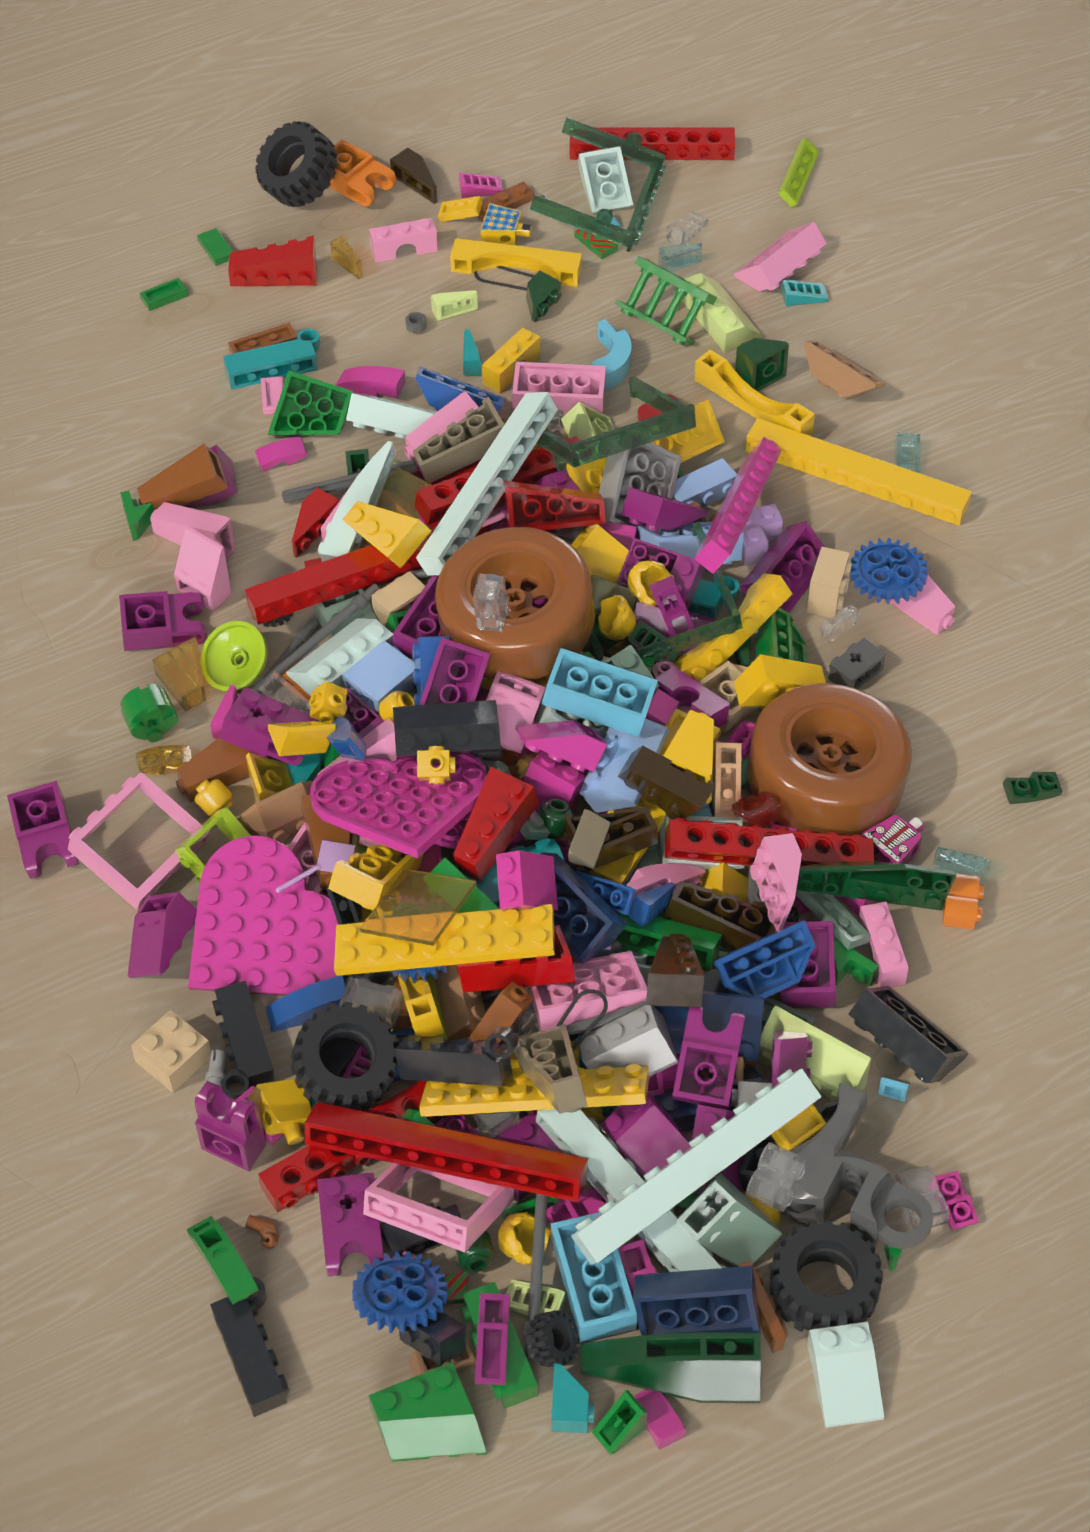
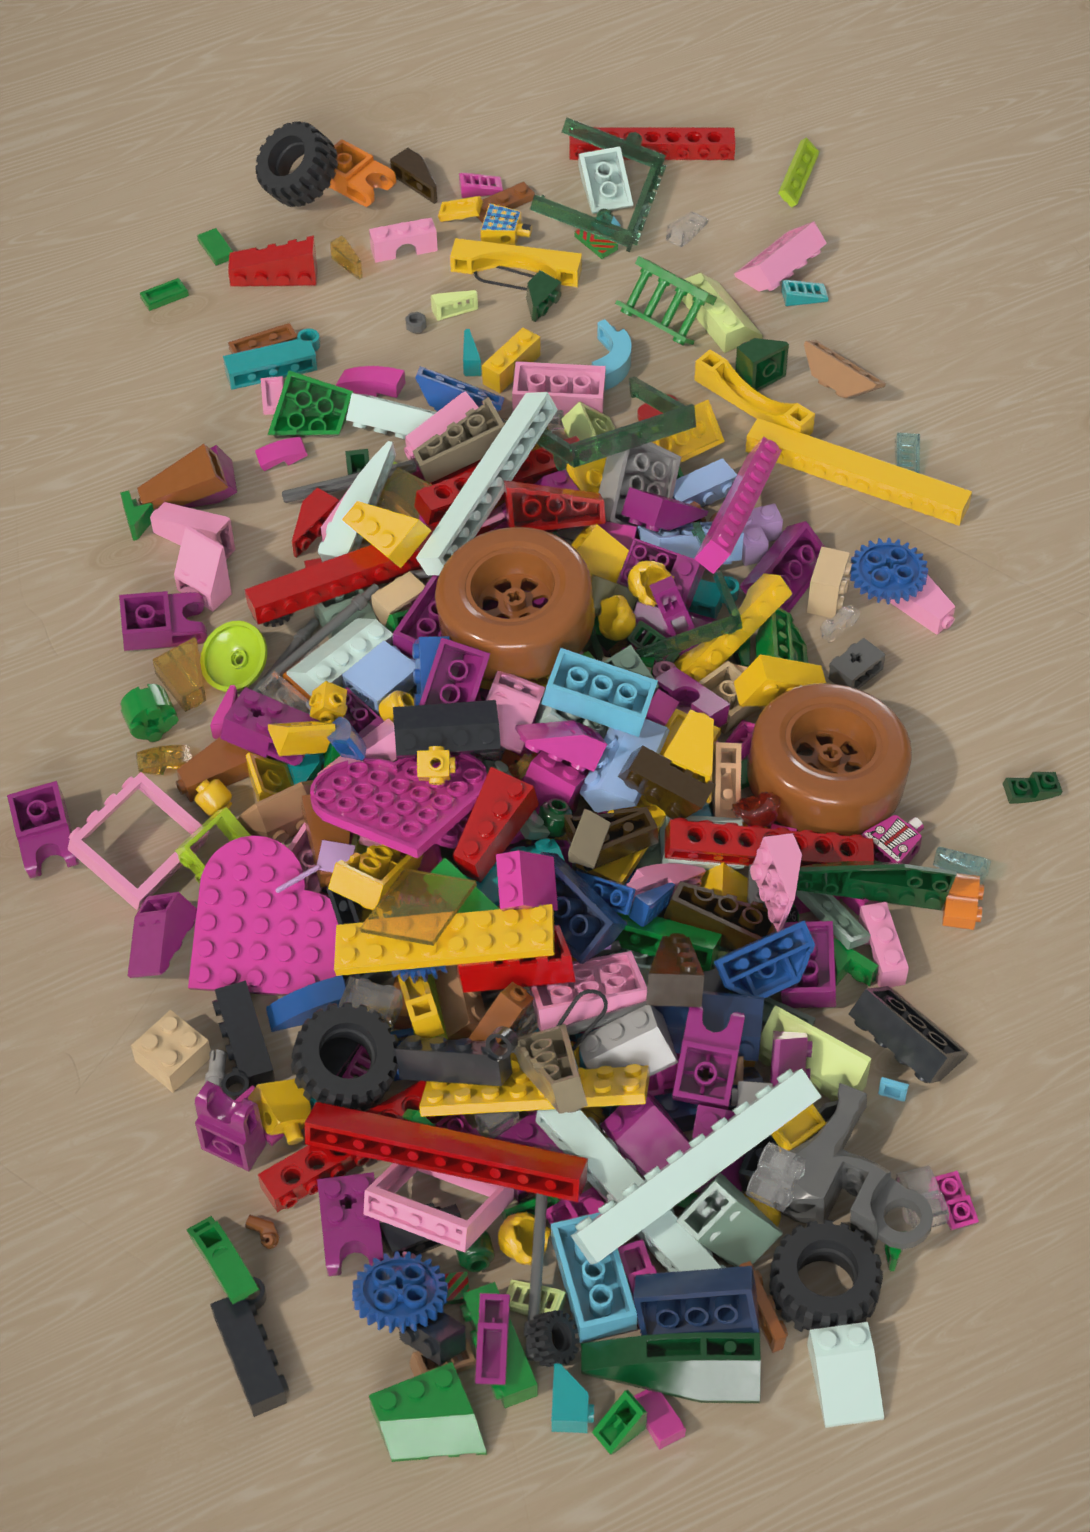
(490, 602): clear brick -> none
(673, 257): clear light blue slope -> none

